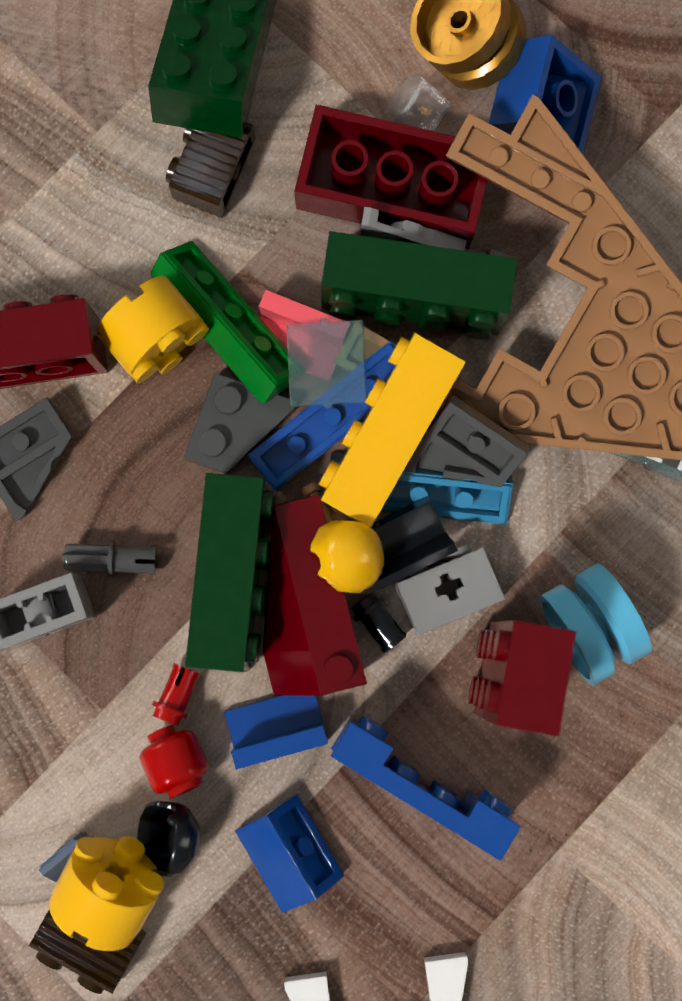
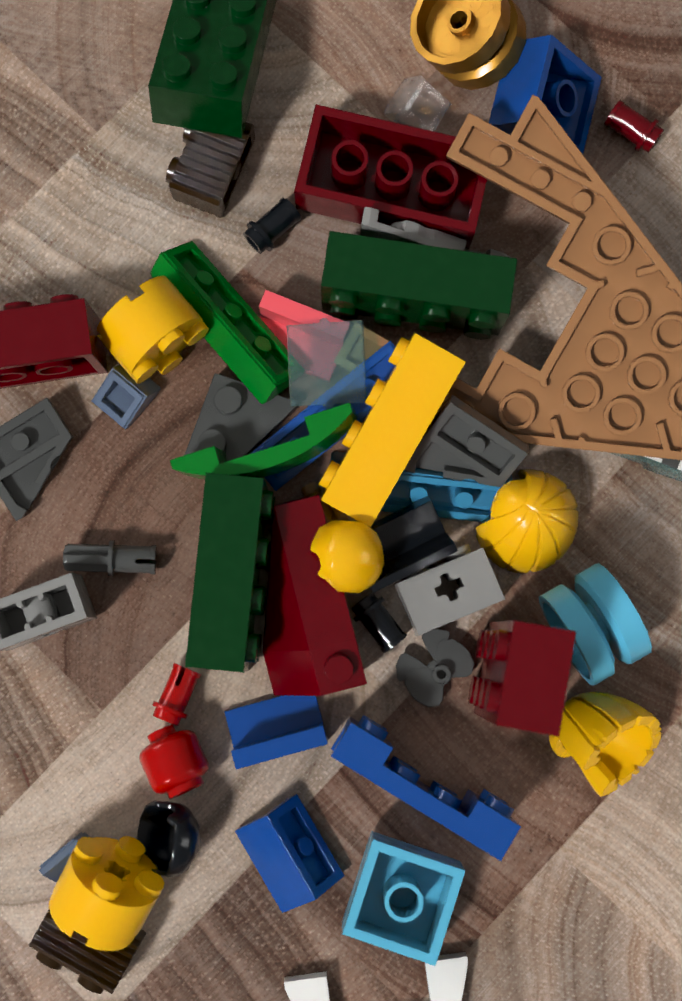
(124, 398): none -> sand blue slope
(271, 226): none -> black pin
(323, 429): none -> green slope
(403, 898): none -> medium azure brick
(428, 681): none -> dark grey piece
(529, 523): none -> yellow hair
(606, 738): none -> yellow hair
(634, 126): none -> dark red pin

